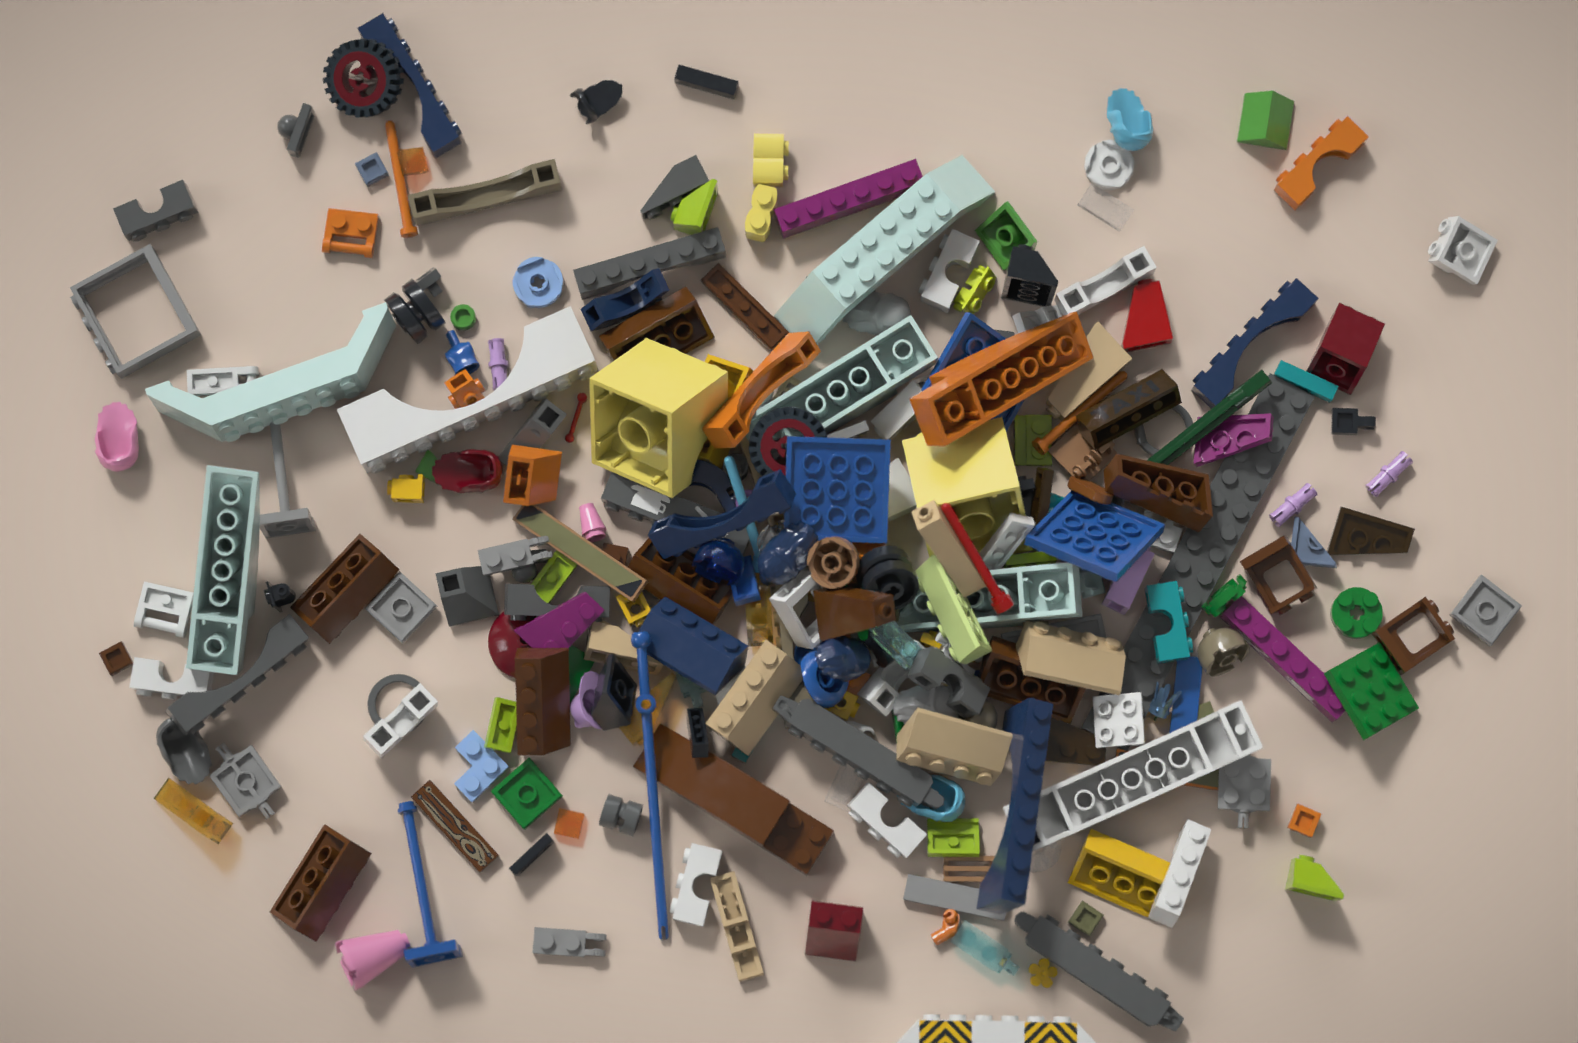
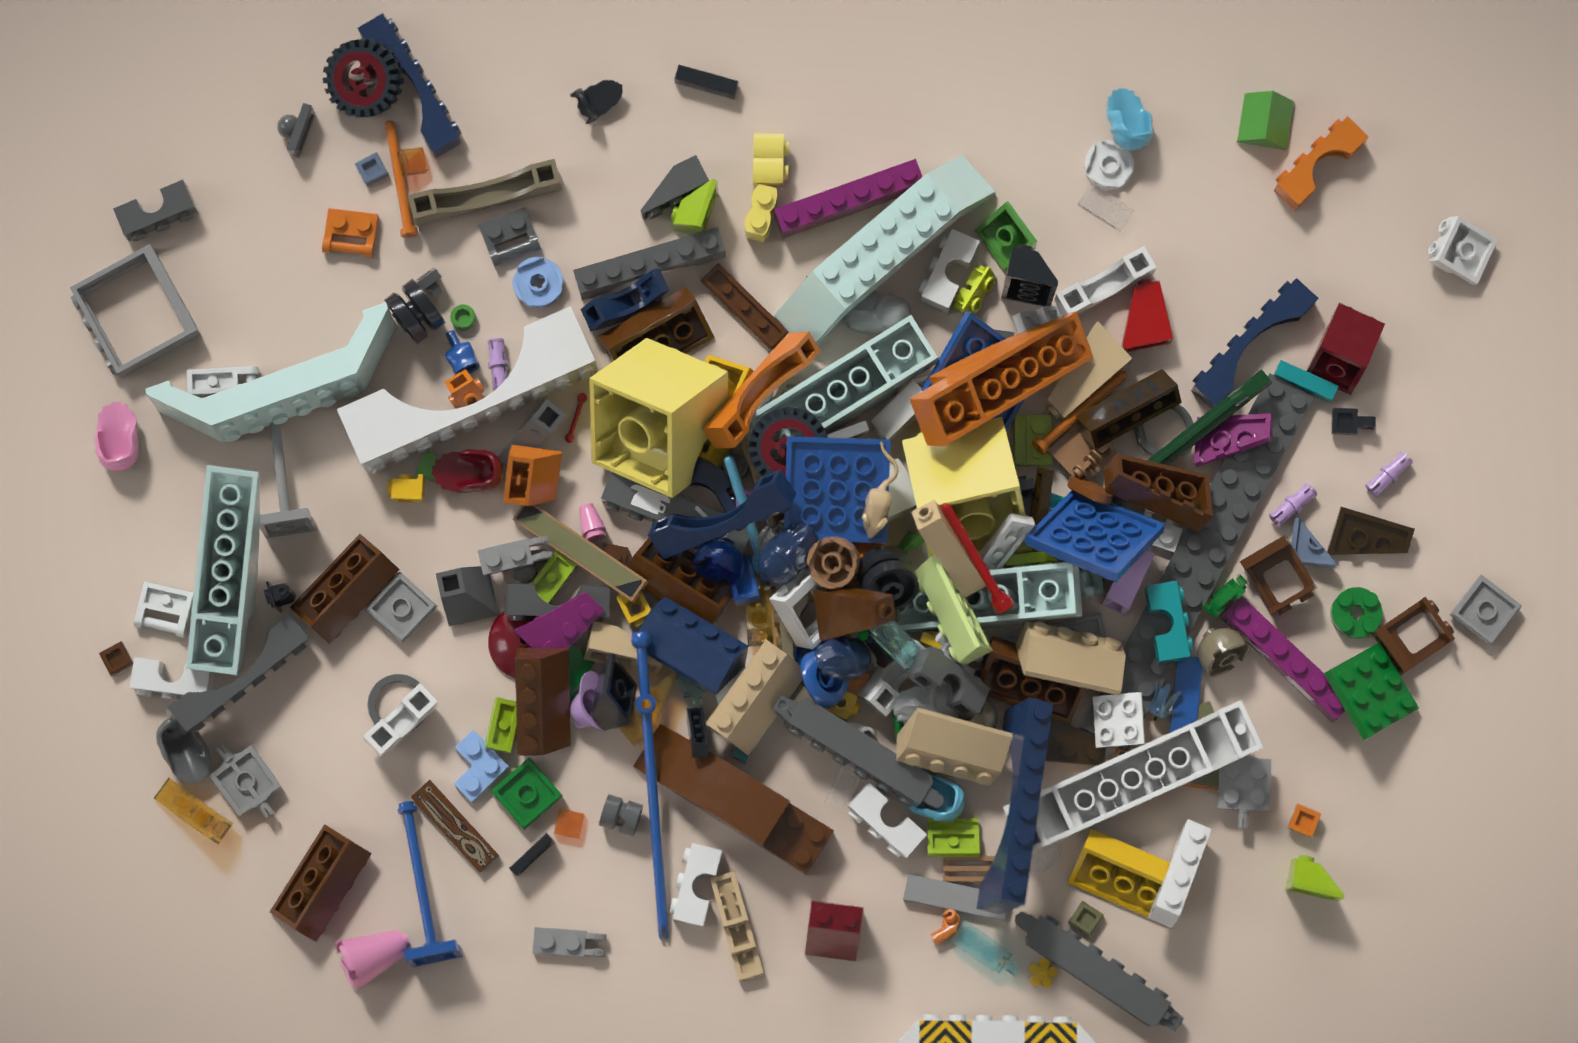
(506, 229): none -> dark grey plate
(878, 502): none -> tan animal
(910, 540): none -> bright green tile

